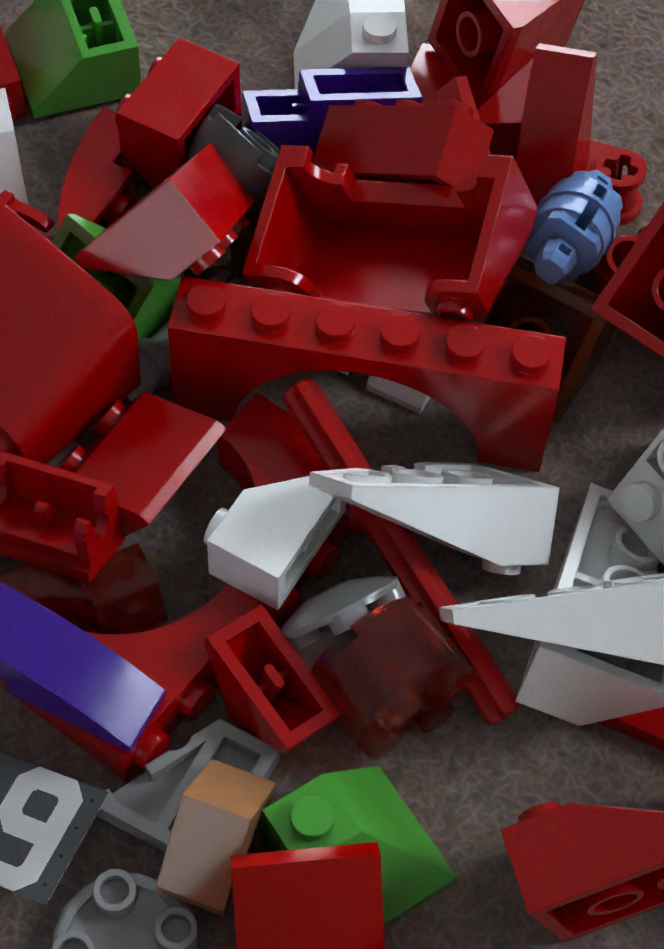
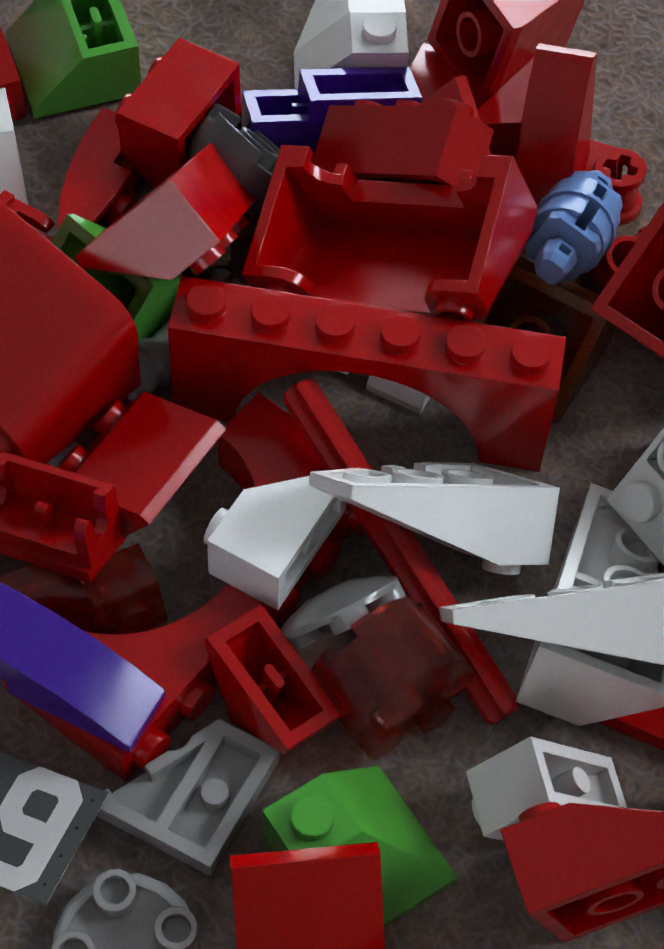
(213, 821): medium nougat slope -> none
(538, 774): none -> white slope

